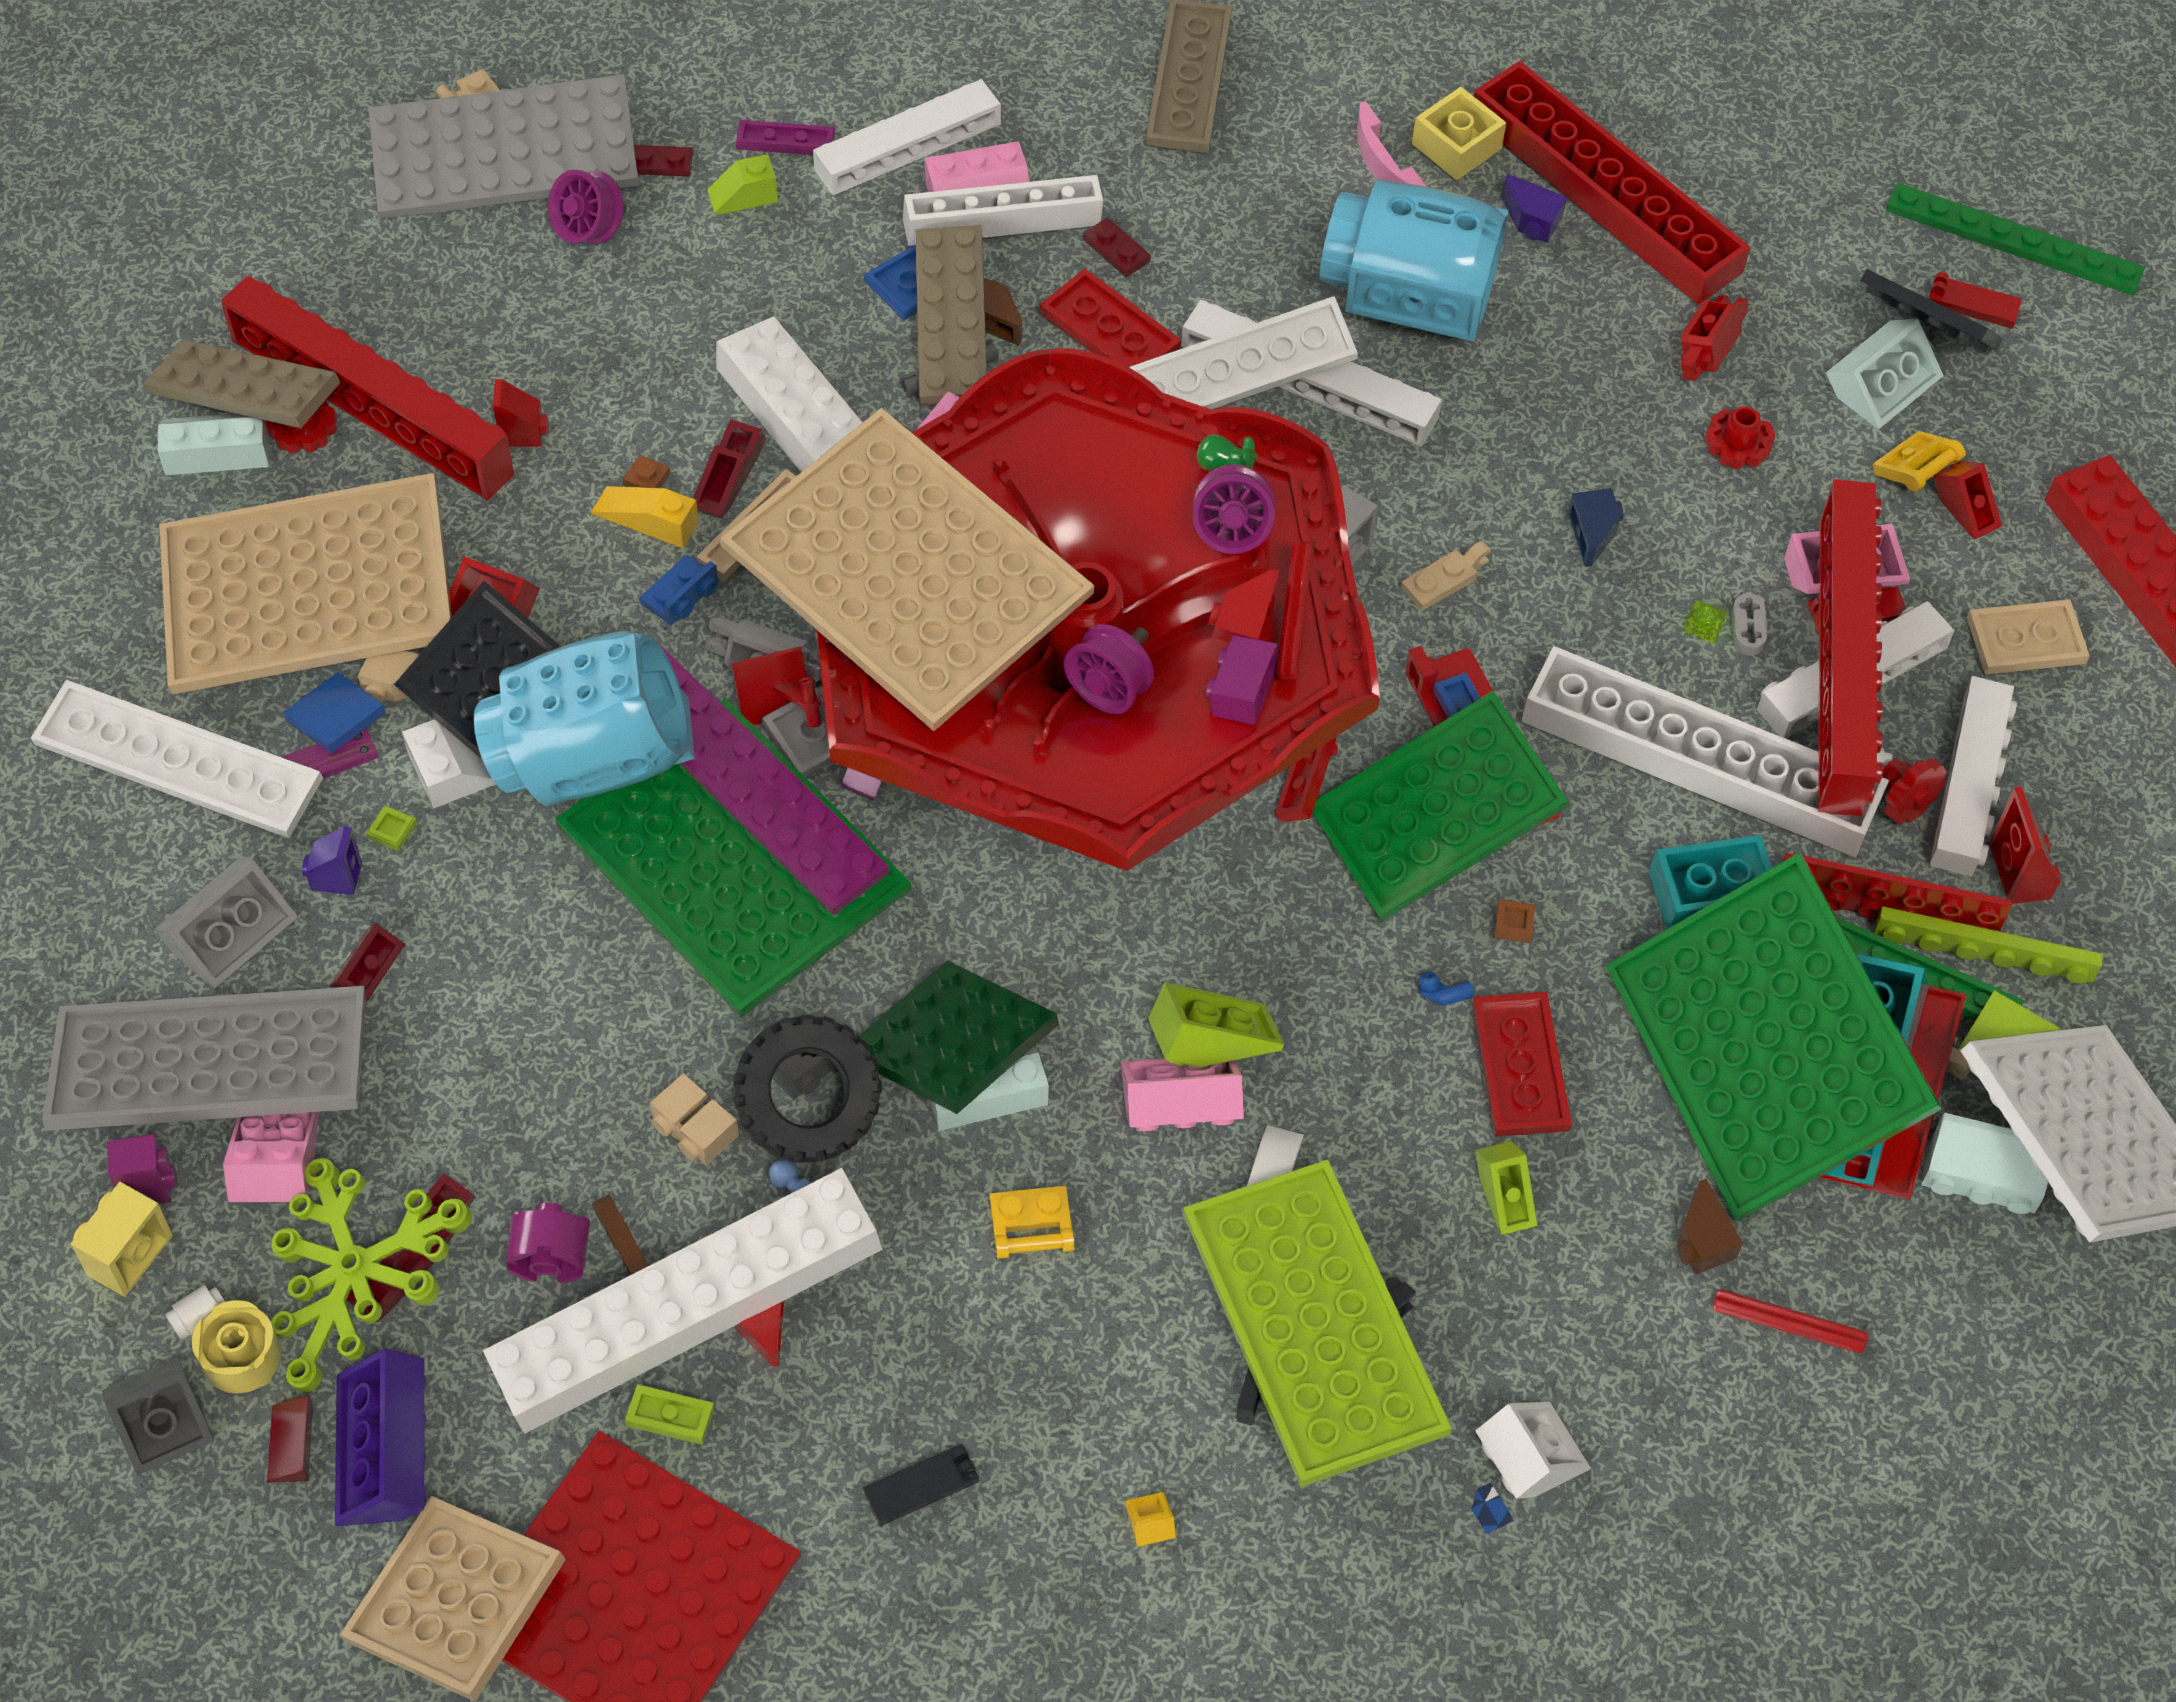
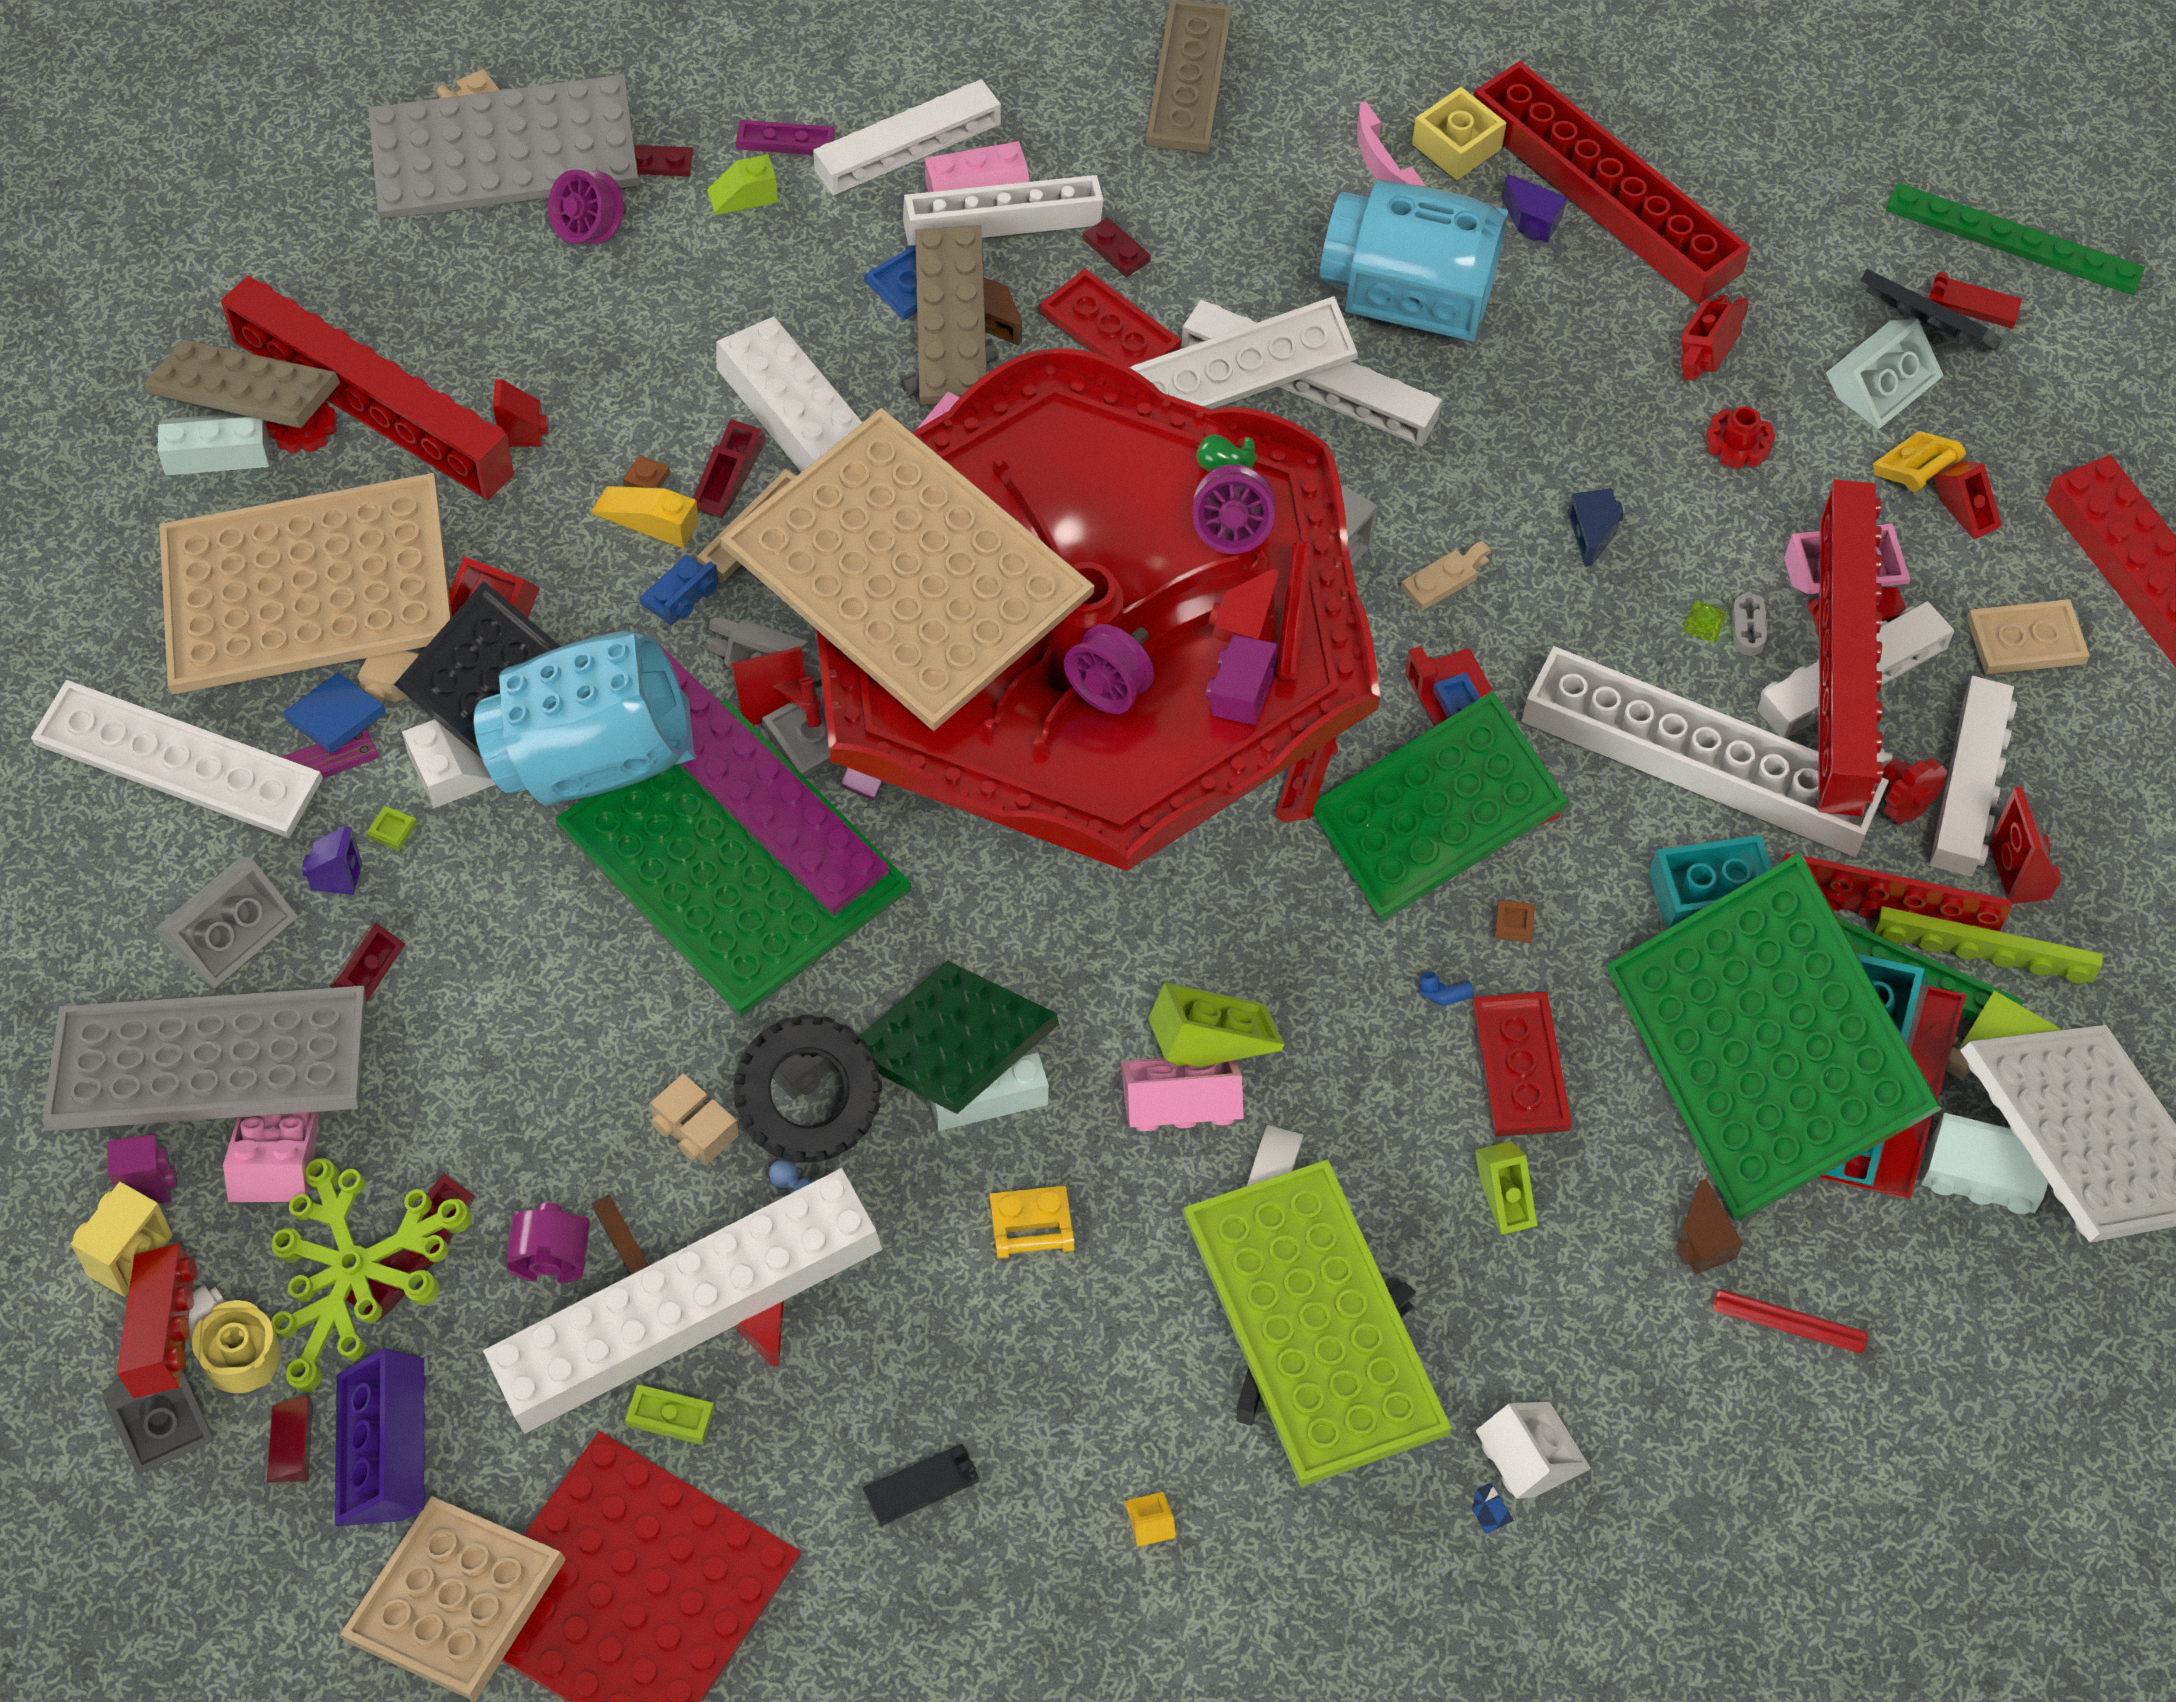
(157, 1320): none -> red brick

